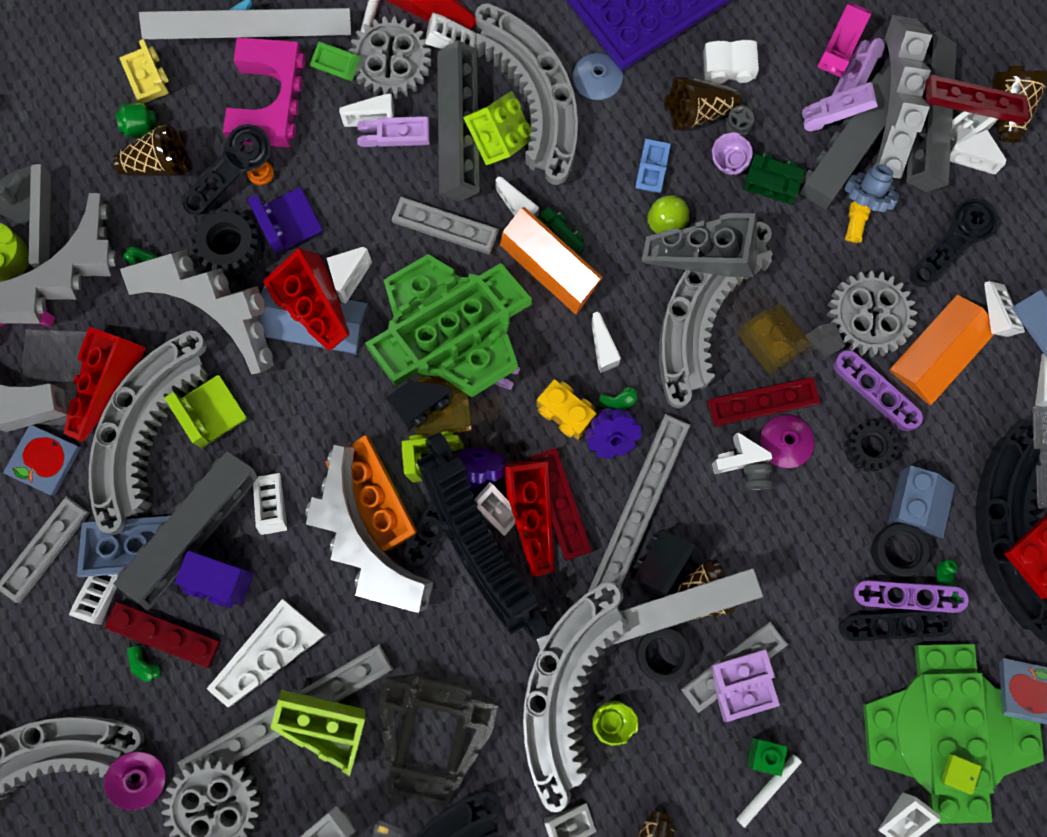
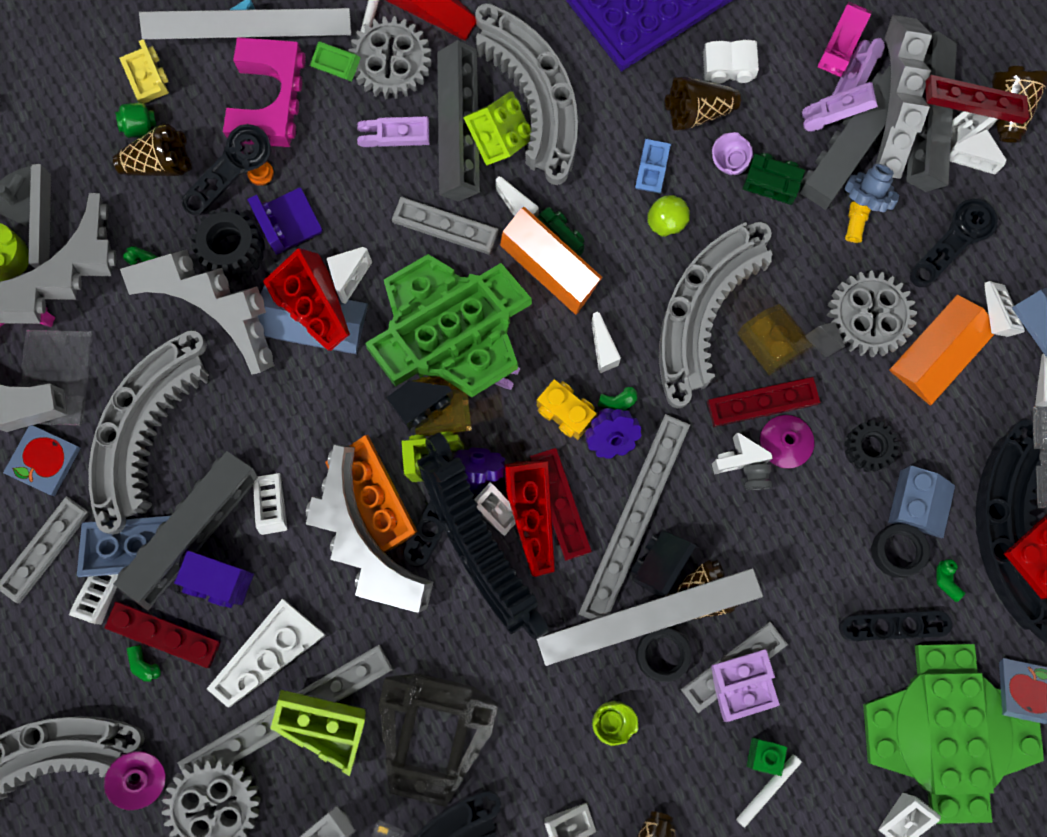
(104, 366): red wedge -> none
(207, 411): lime bracket -> none
(369, 109): white slope -> none
(445, 25): white slope -> none
(551, 731): light grey gear -> none
(593, 85): sand blue dish -> none
(714, 247): dark grey wedge -> none
(743, 116): dark grey wheel -> none
(880, 387): medium lavender beam -> none
(909, 598): medium lavender beam -> none
(961, 774): lime tile -> none

